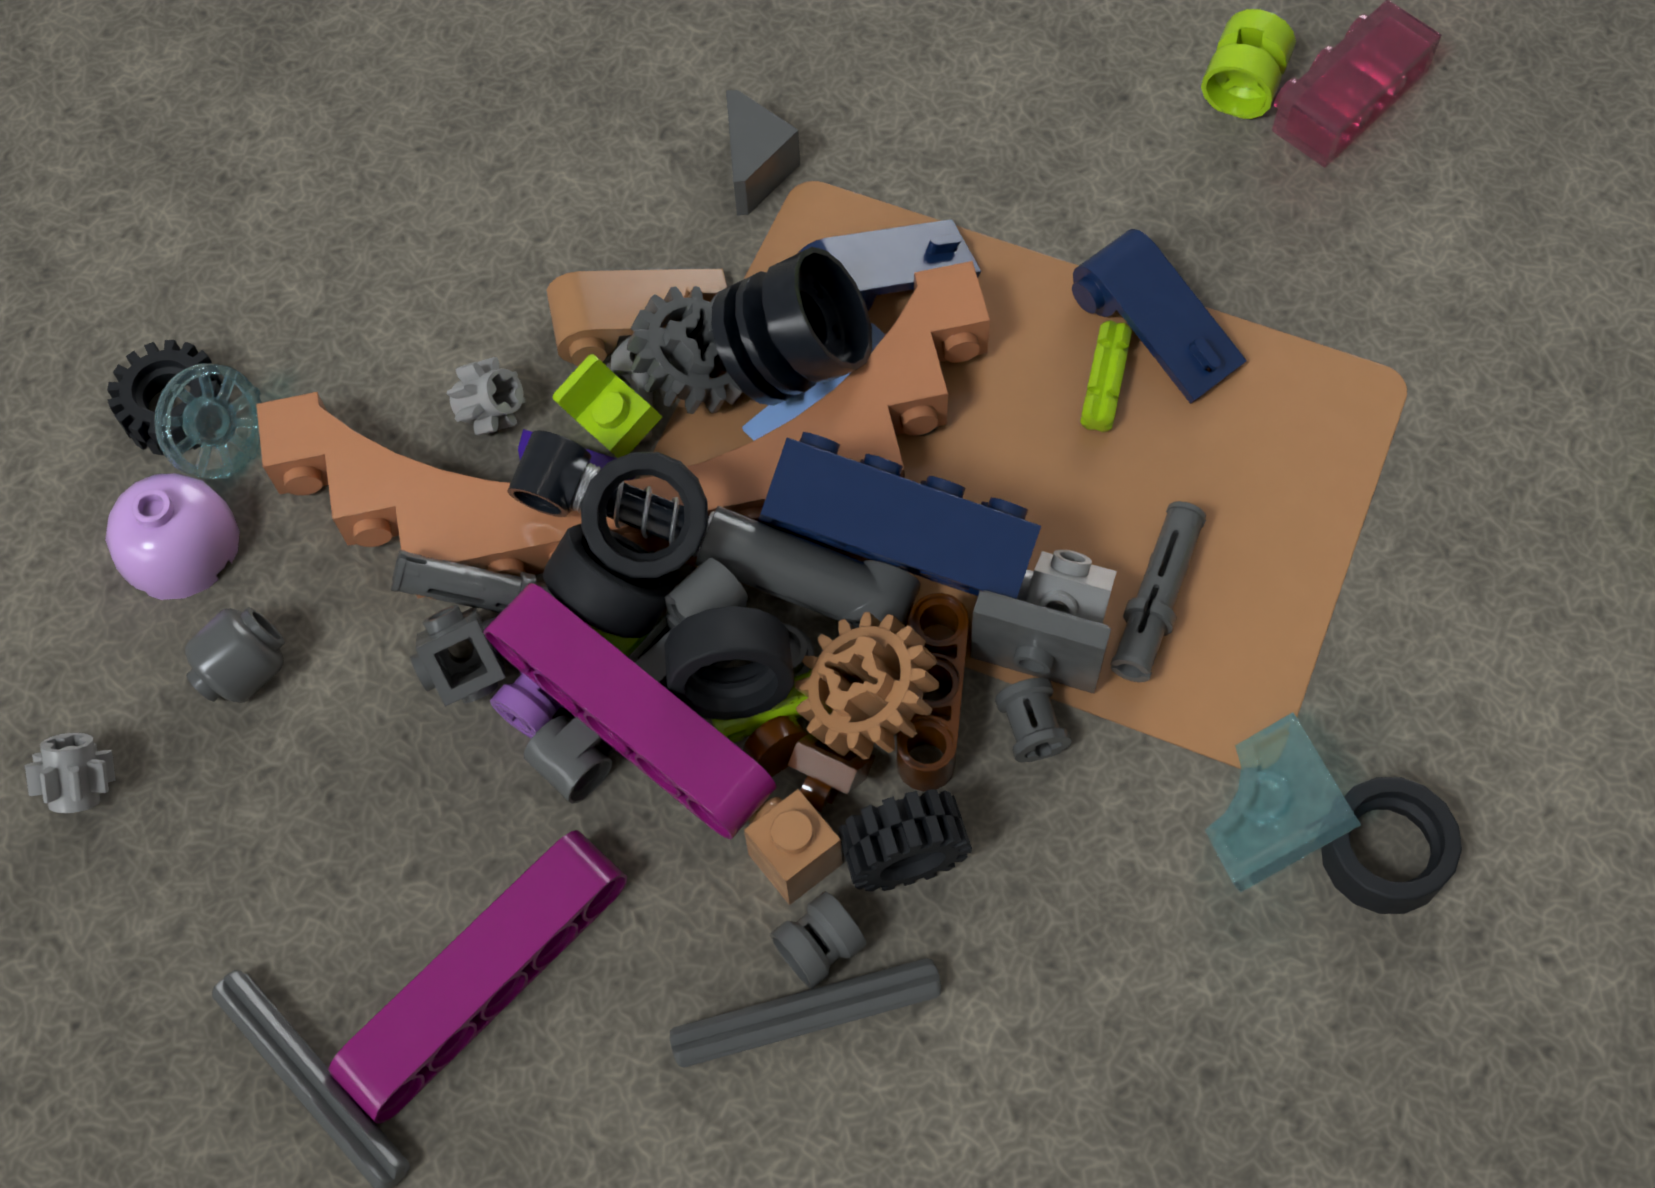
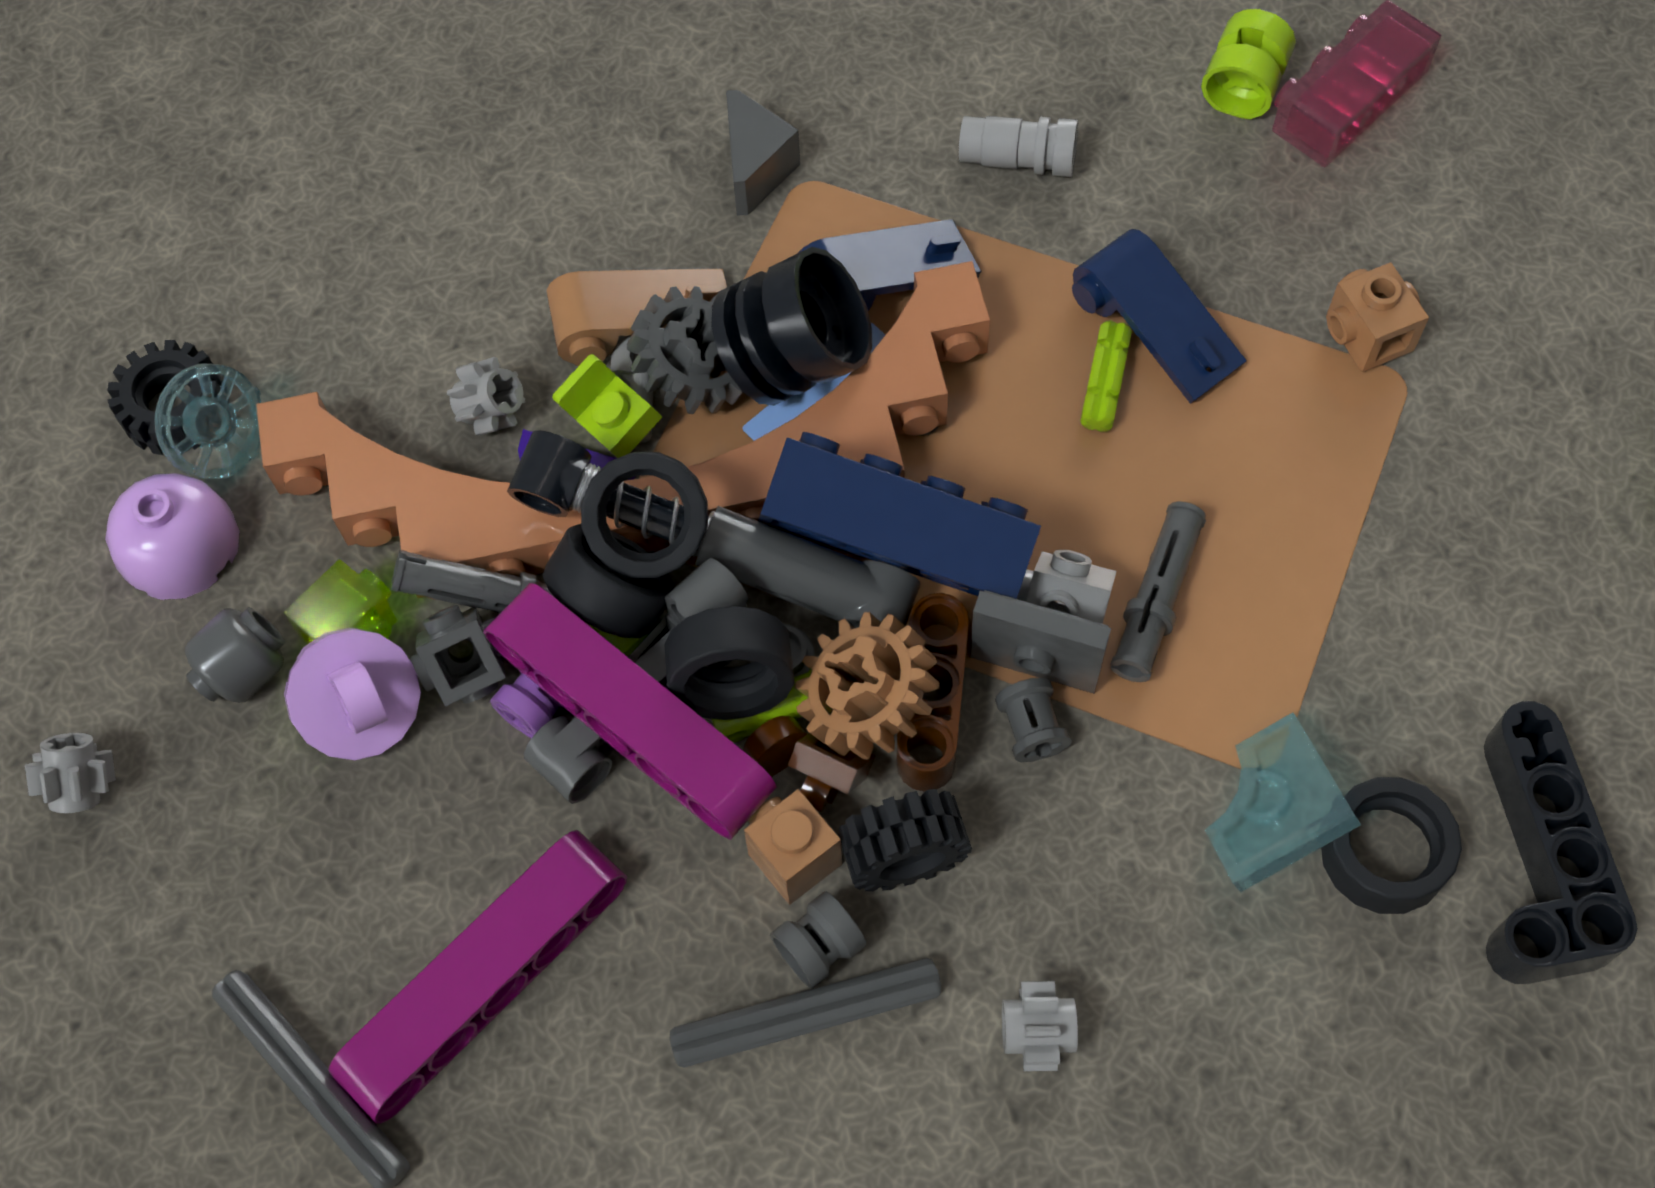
(342, 601): none -> clear neon green brick
(352, 693): none -> lavender tile
(1020, 143): none -> light grey axle
(1039, 1026): none -> light grey gear
(1376, 316): none -> medium nougat brick
(1535, 739): none -> black beam

